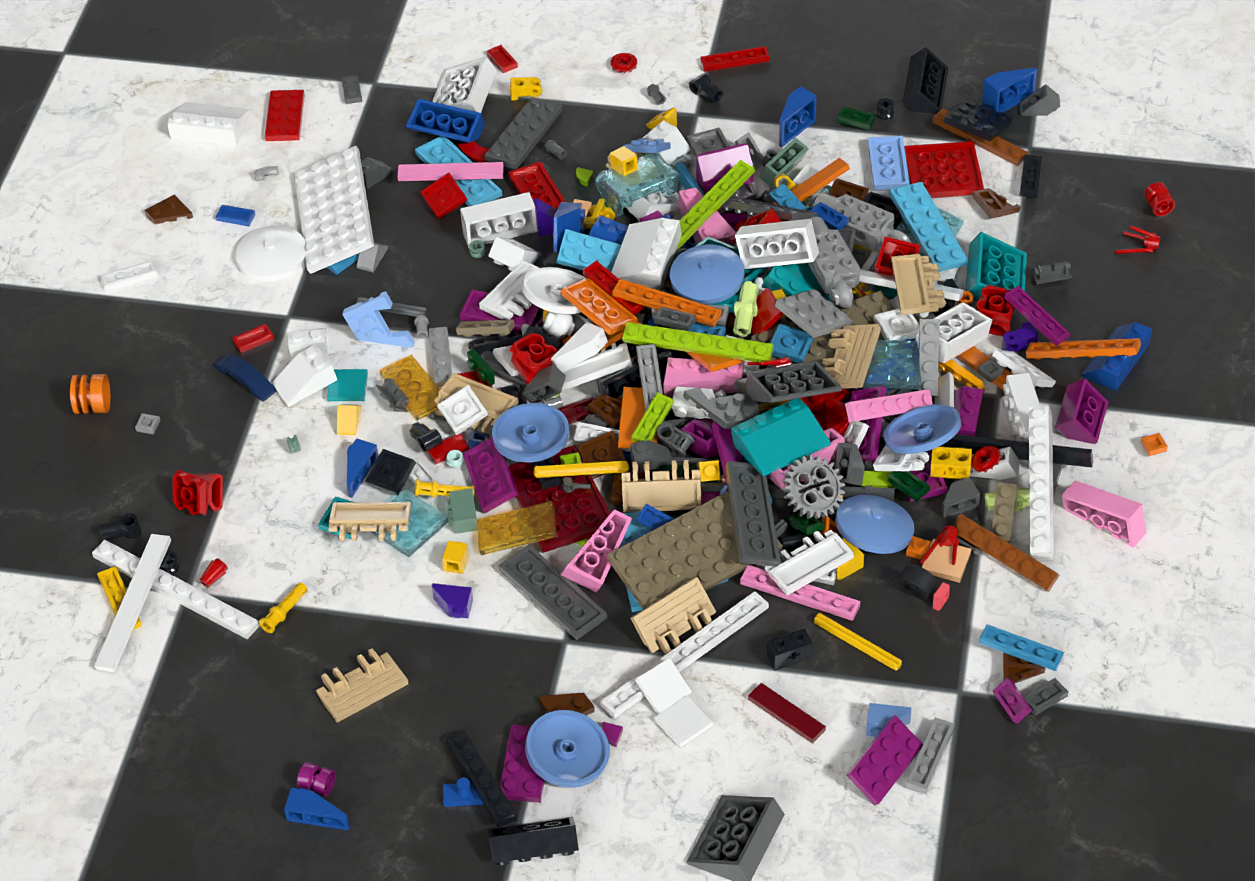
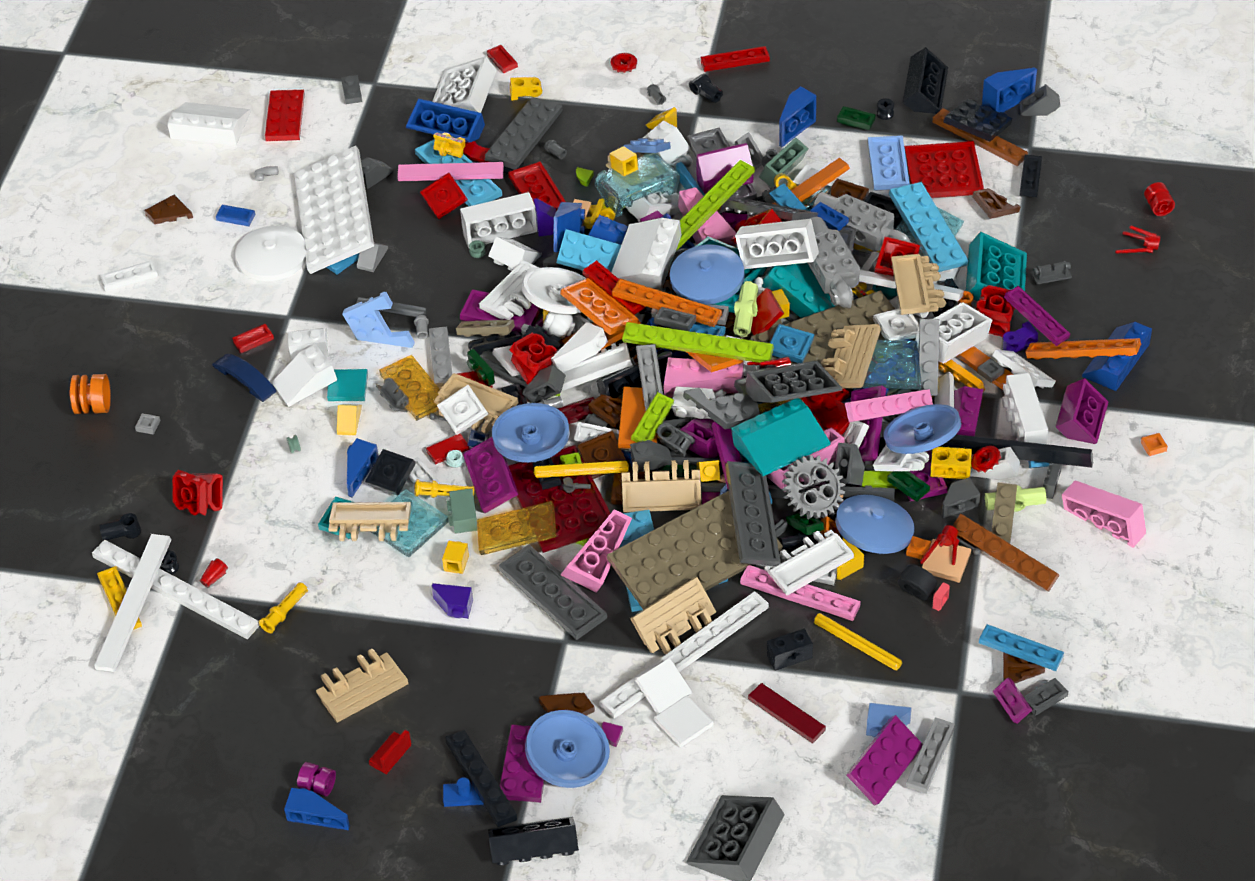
(391, 751): none -> red panel
(426, 438): black piece -> none
(448, 145): none -> yellow hips
(652, 517): blue tile -> none
(813, 313): light grey plate -> none
(1041, 483): white brick -> none

